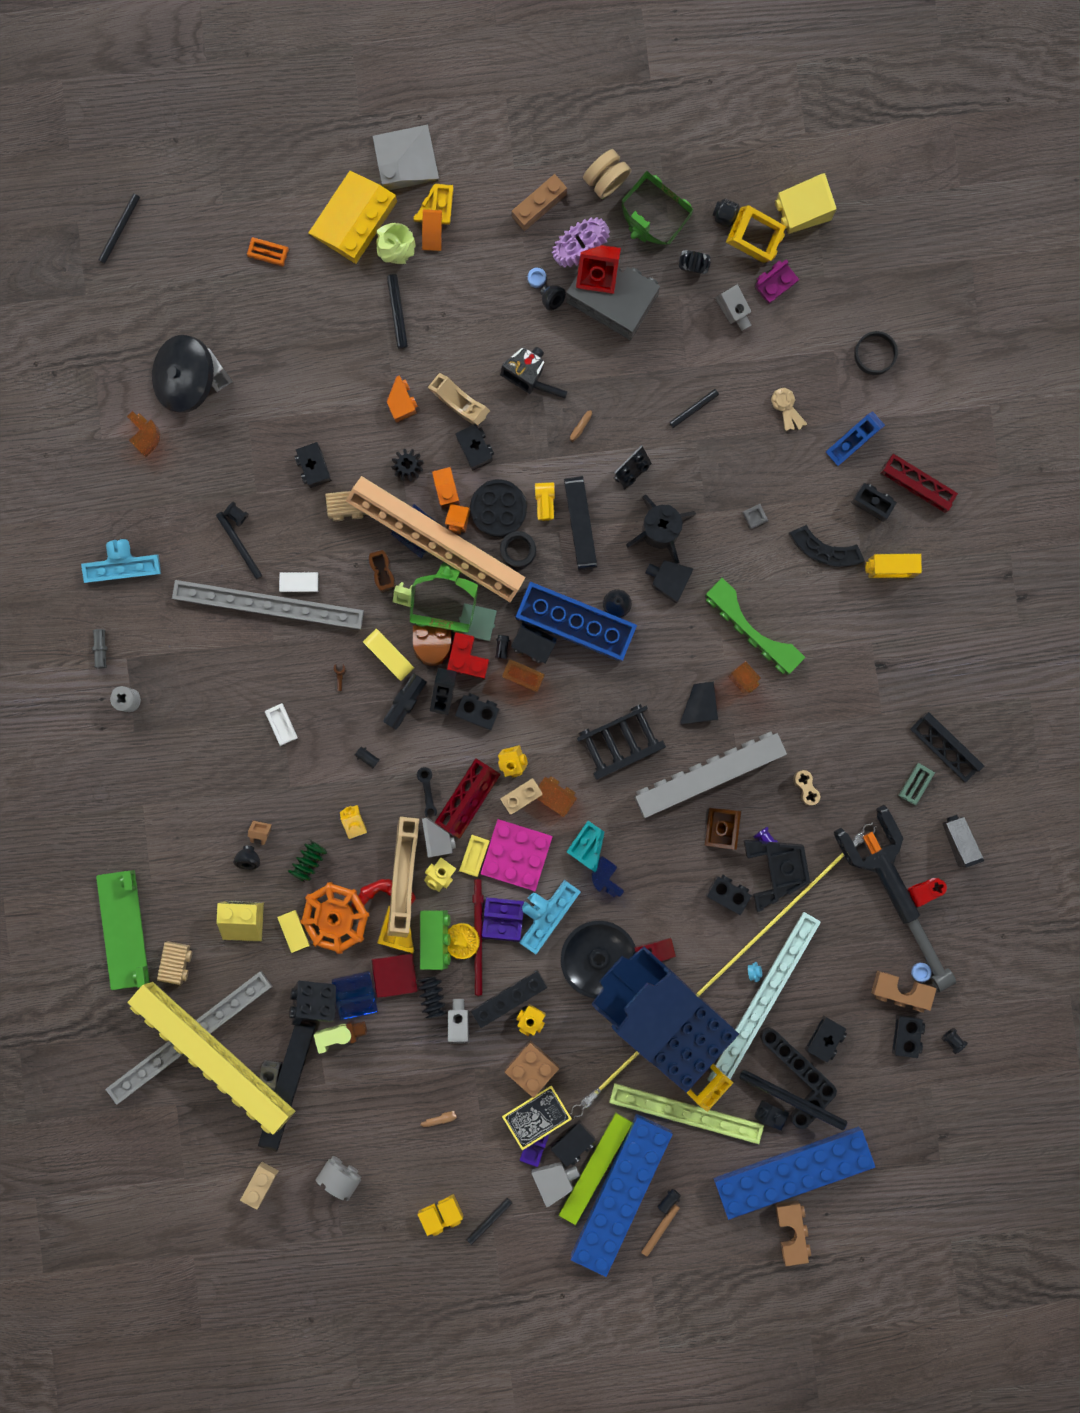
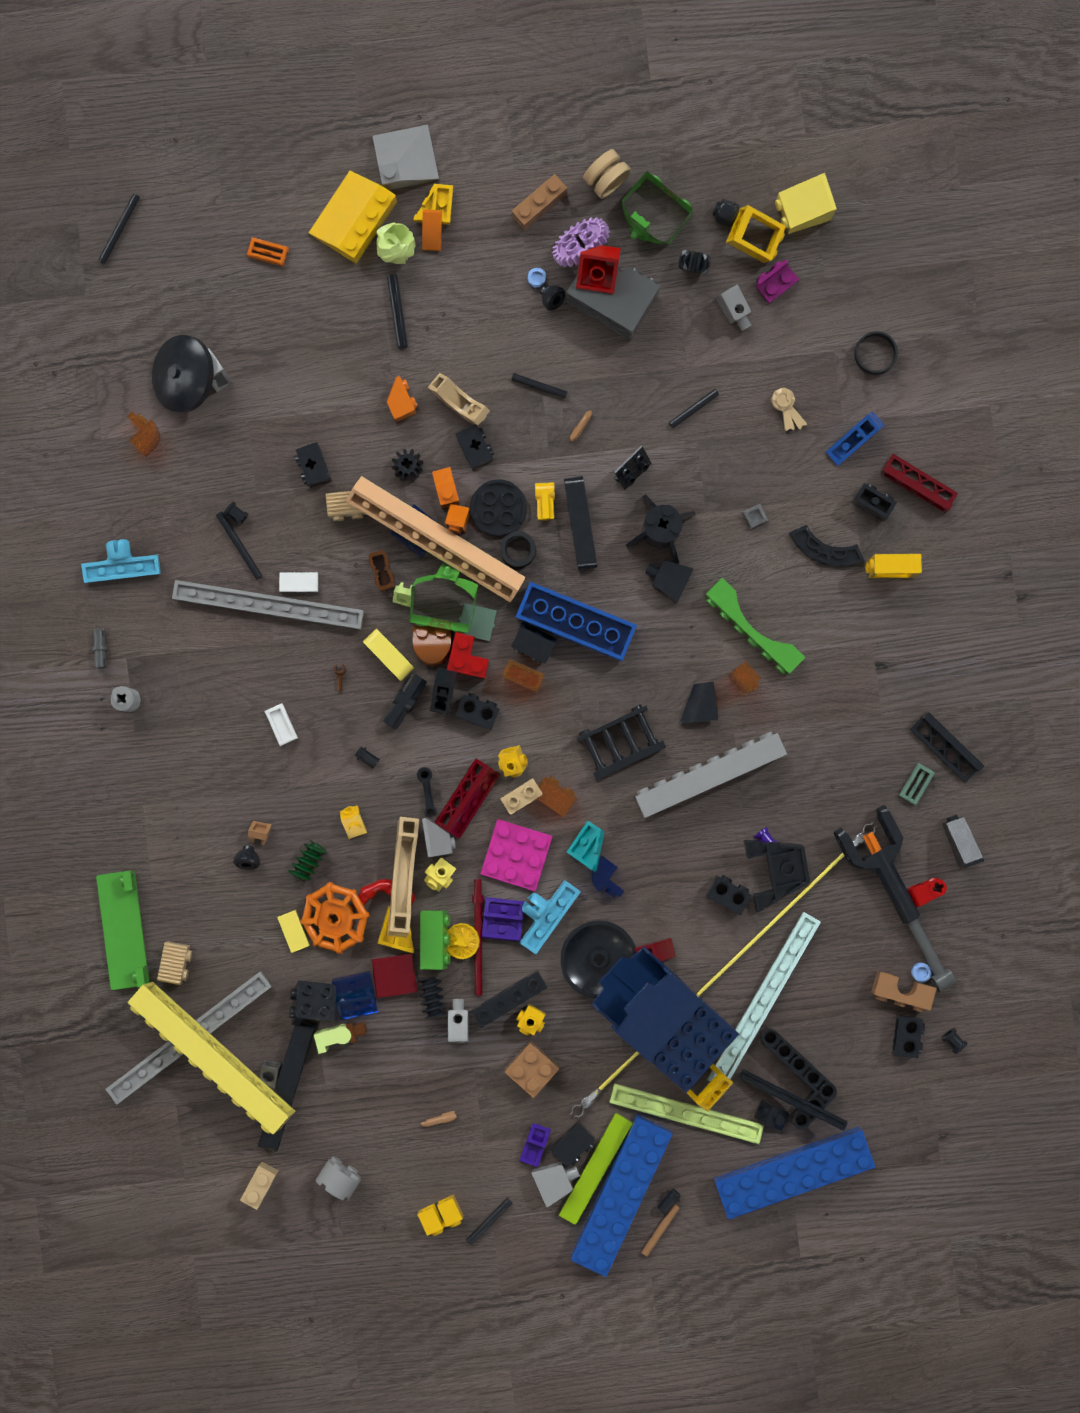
(240, 920): light yellow slope -> none
(474, 855): light yellow tile -> none
(502, 646): black pin -> none
(524, 368): torso -> none
(536, 1118): tile -> none
(617, 603): black helmet -> none
(723, 828): reddish brown slope -> none
(754, 972): medium azure plate -> none
(795, 1250): medium nougat arch -> none
(807, 787): tan axle -> none
(825, 1029): black brick -> none

